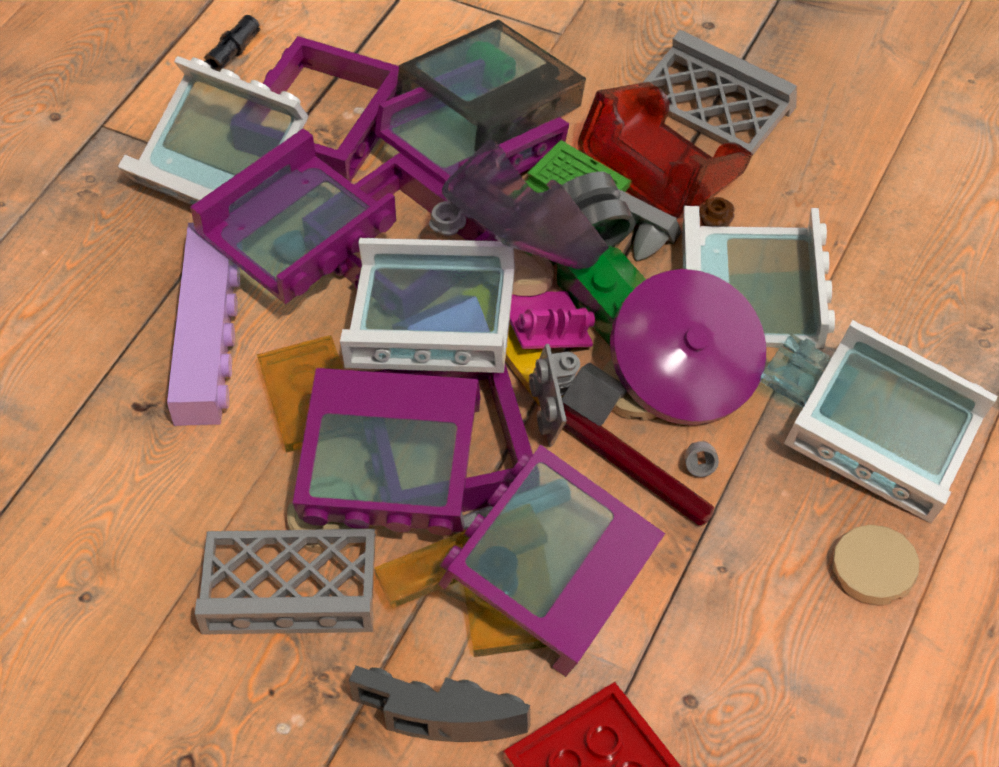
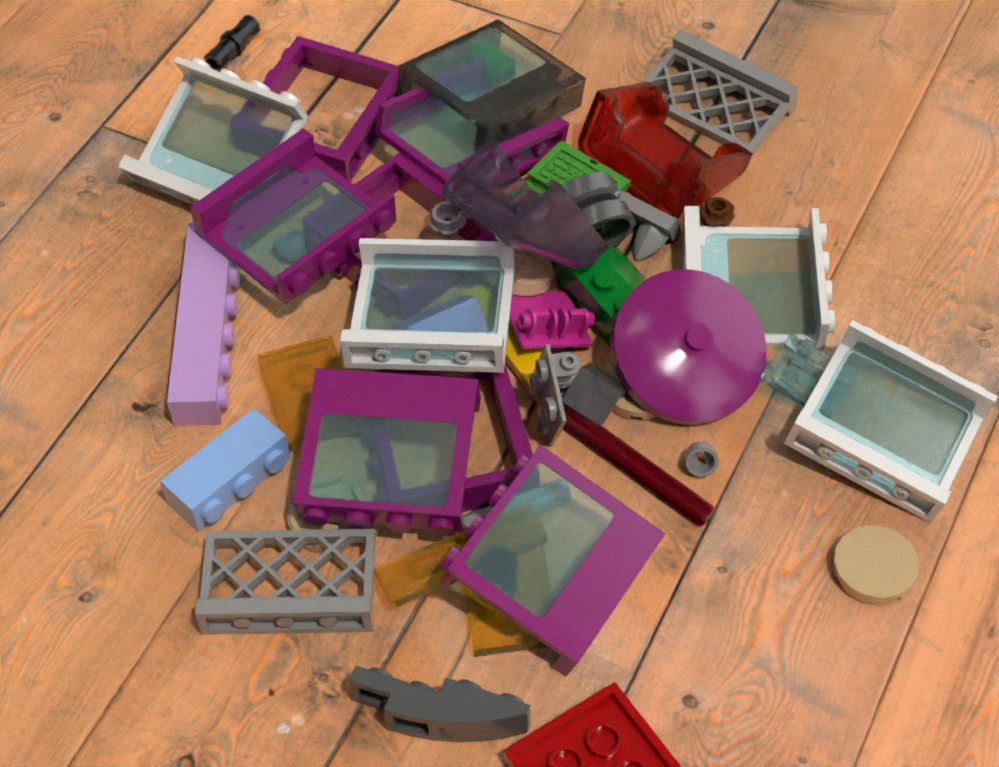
(226, 470): none -> light blue brick

